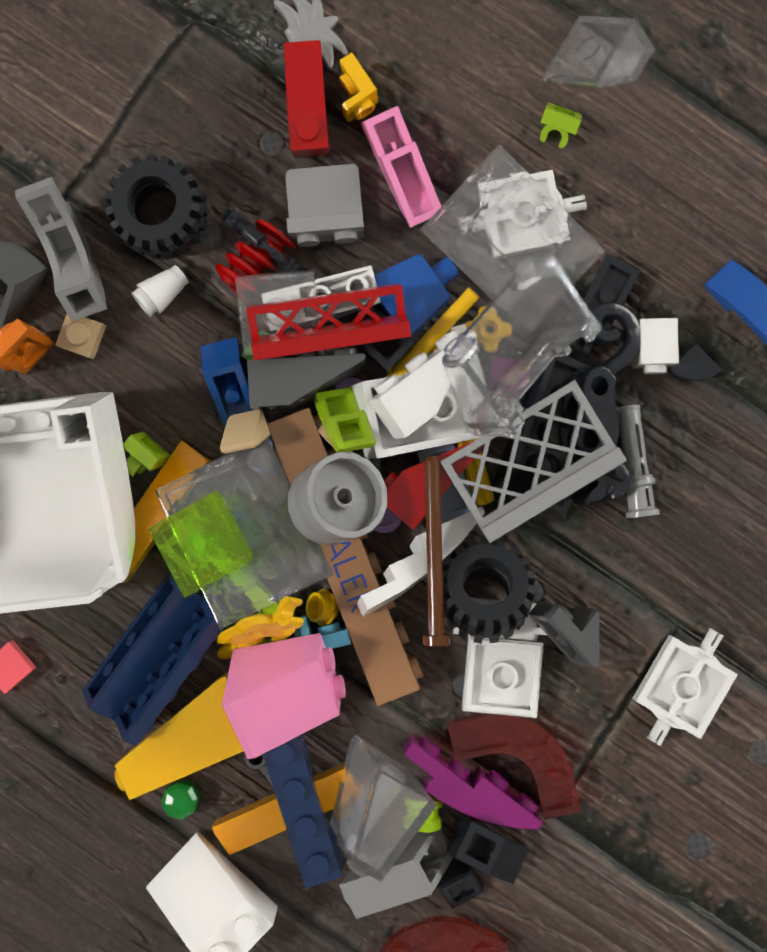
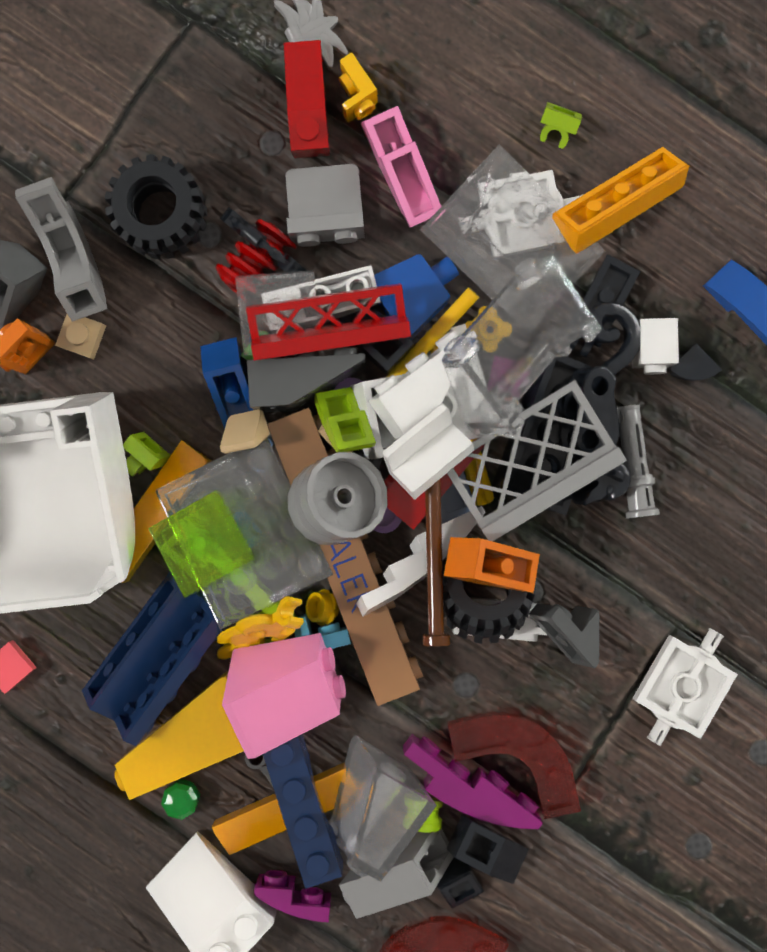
(159, 291): white cone -> none
(279, 892): none -> magenta slope
(427, 452): none -> white panel
(491, 564): none -> orange slope
(502, 677): white plate -> none
(601, 53): clear slope -> none
(620, 199): none -> light orange slope

